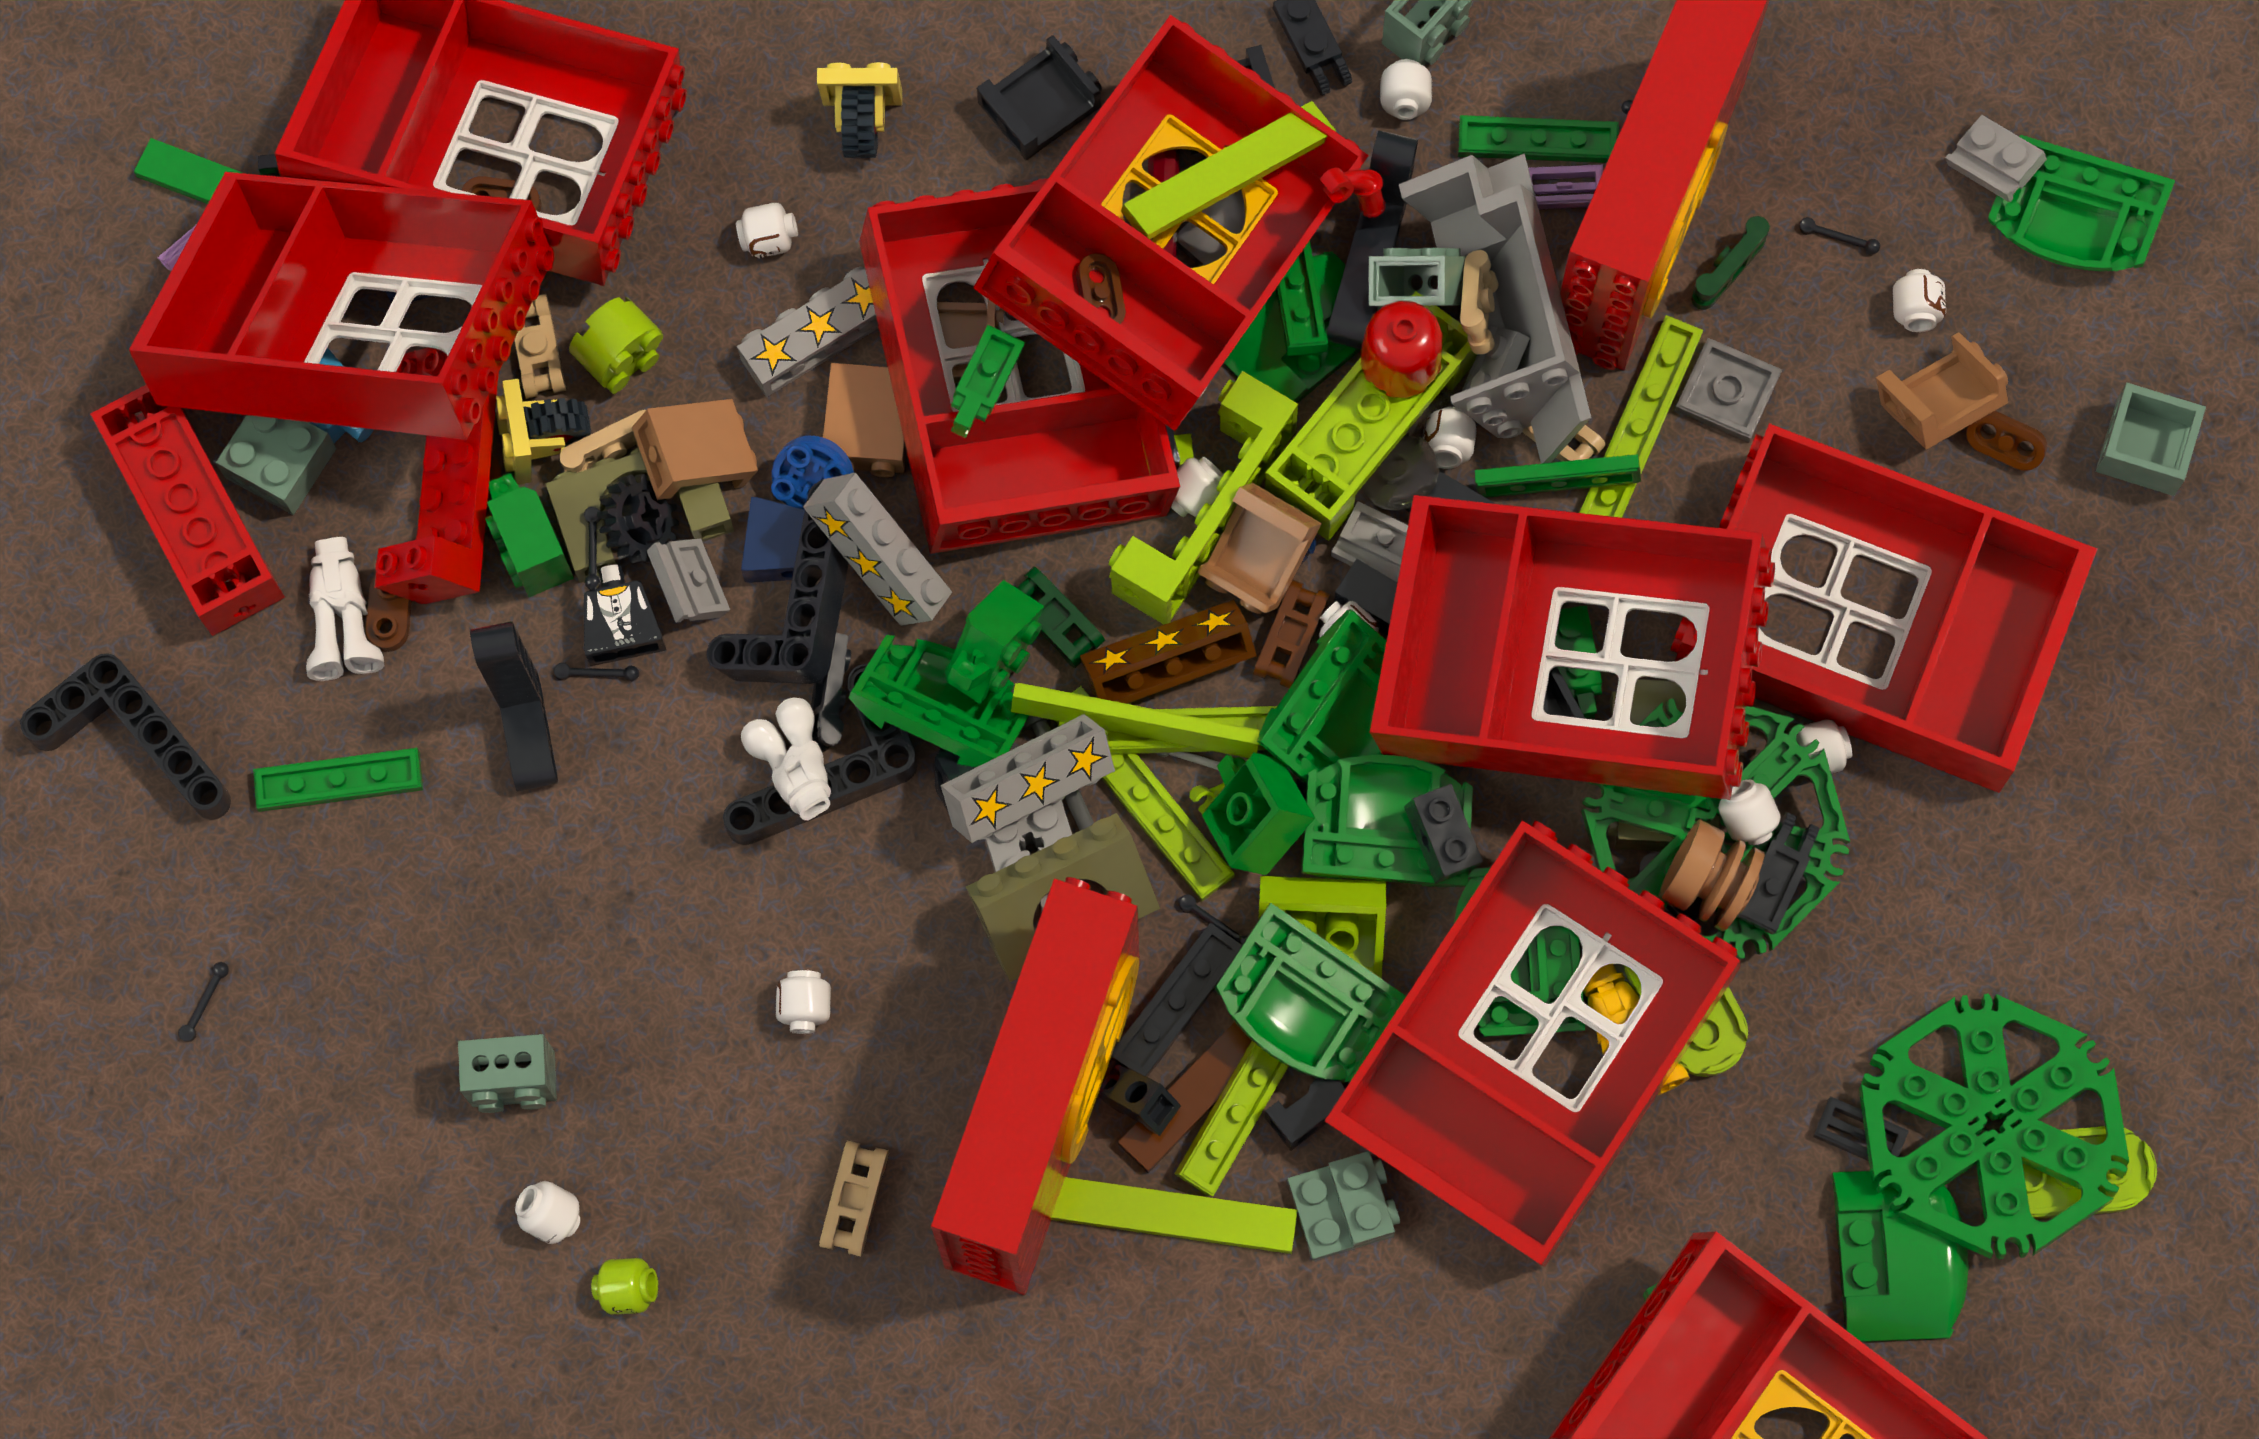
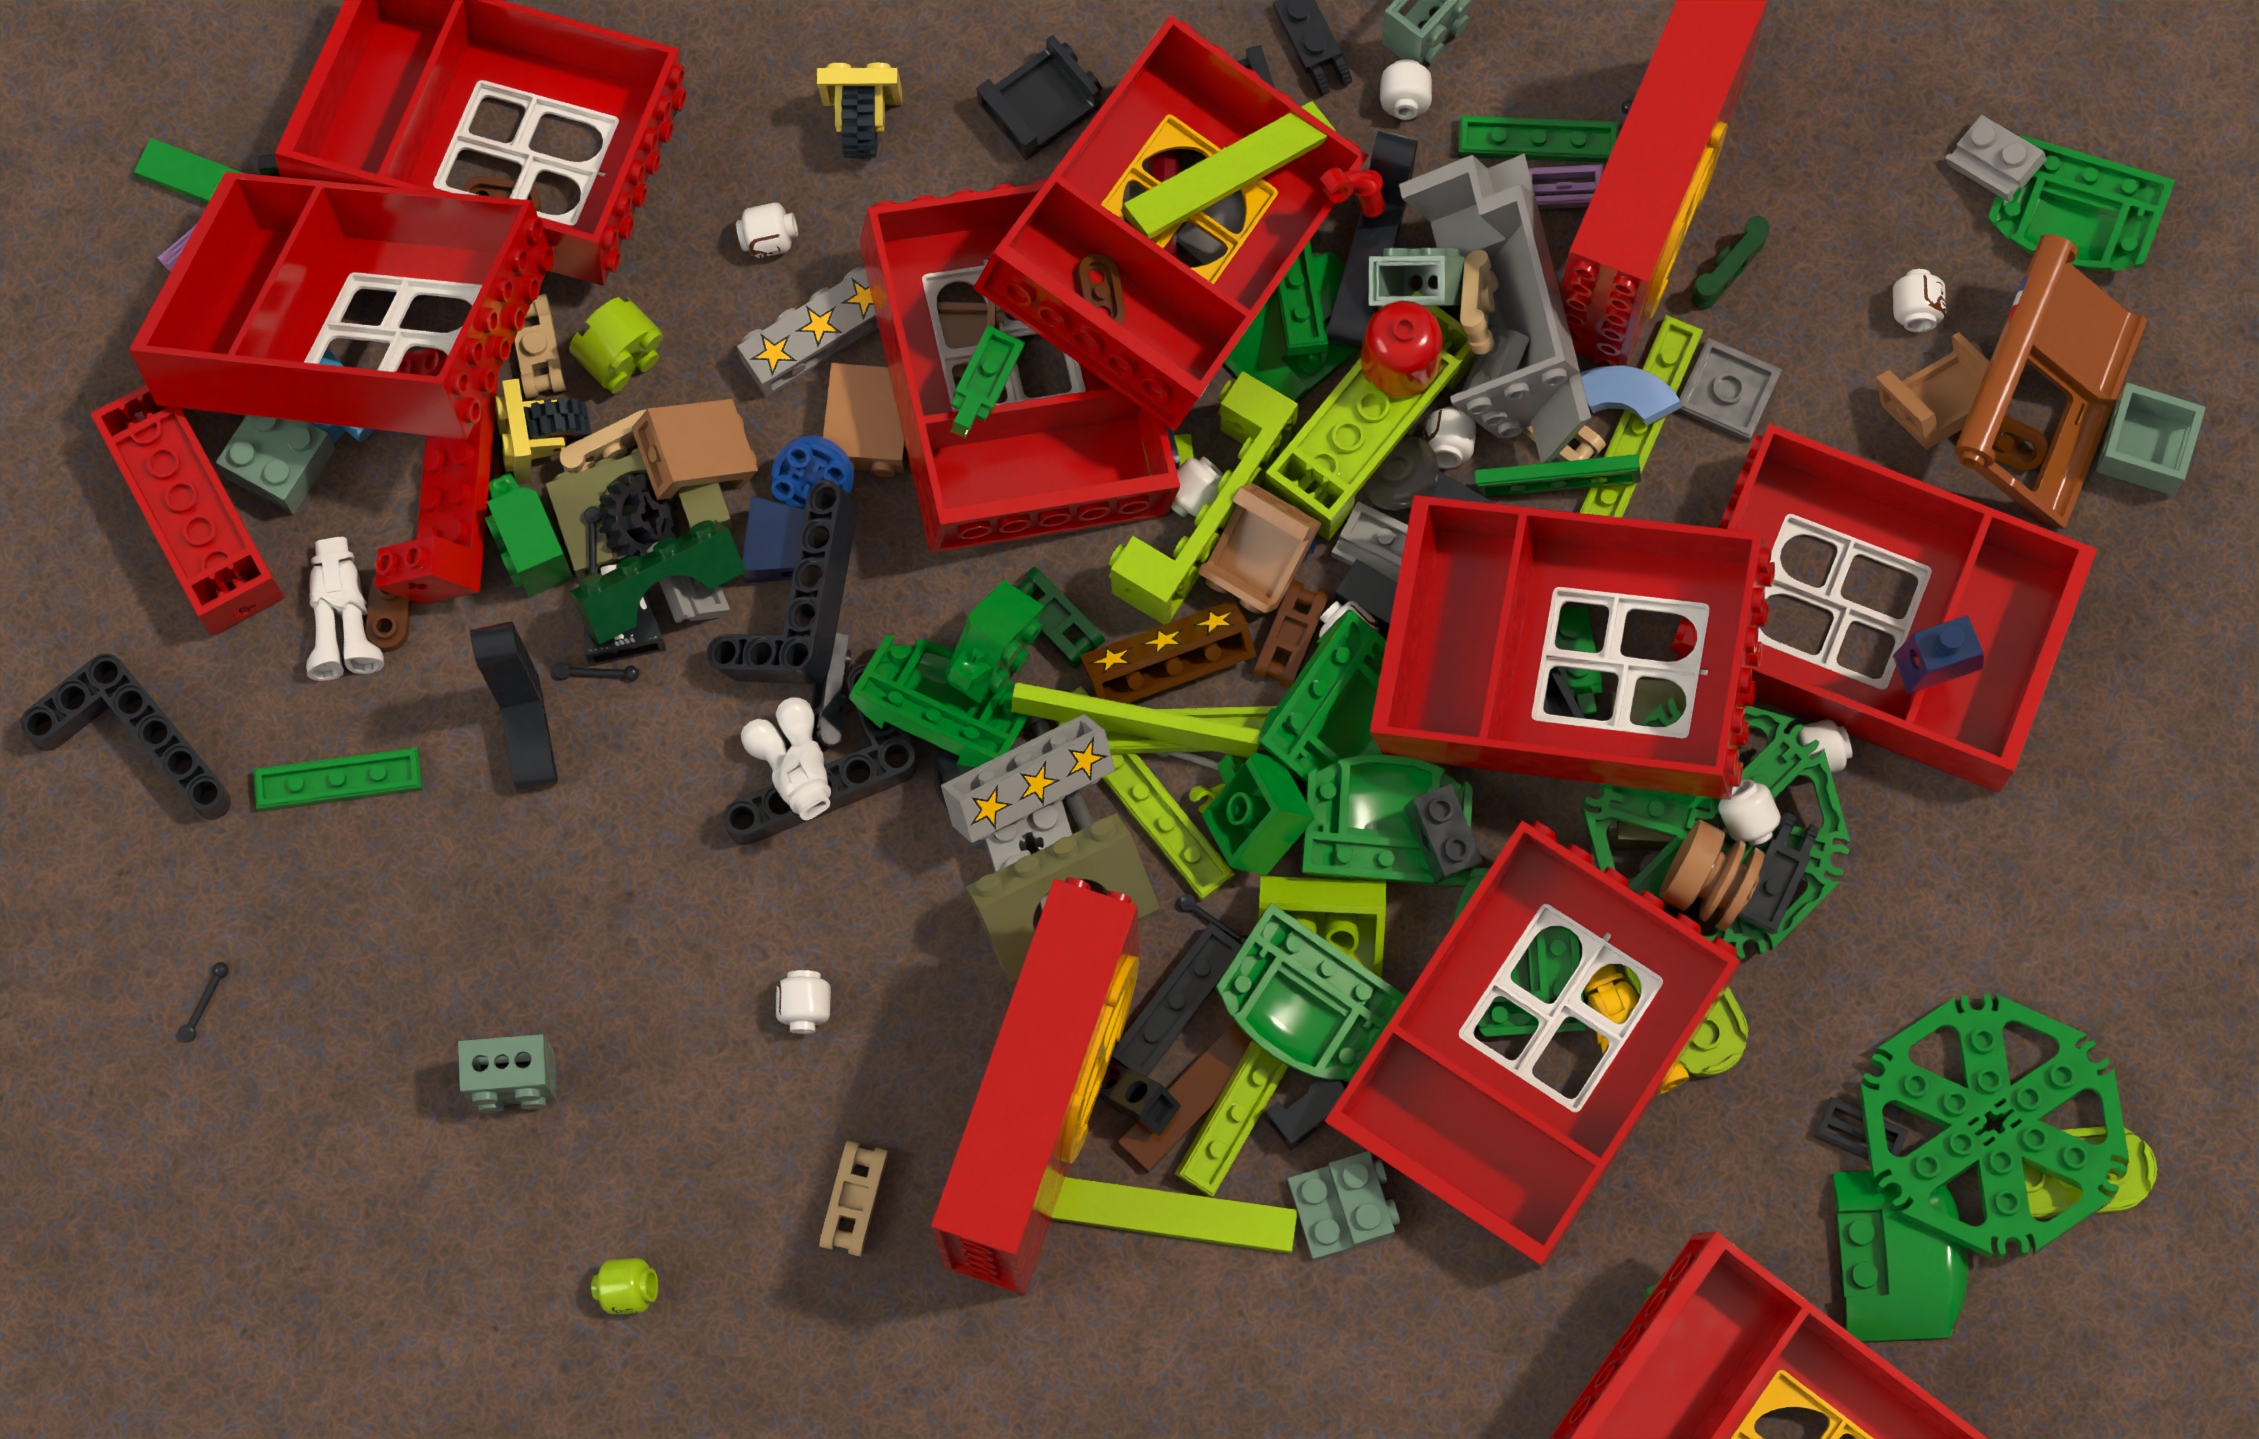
(547, 1212): white head -> none
(611, 600): none -> dark green arch
(877, 549): light grey brick -> none
(1629, 390): none -> light blue tile
(1808, 226): black hinge -> none
(1943, 654): none -> dark blue torso
(2077, 343): none -> dark orange piece

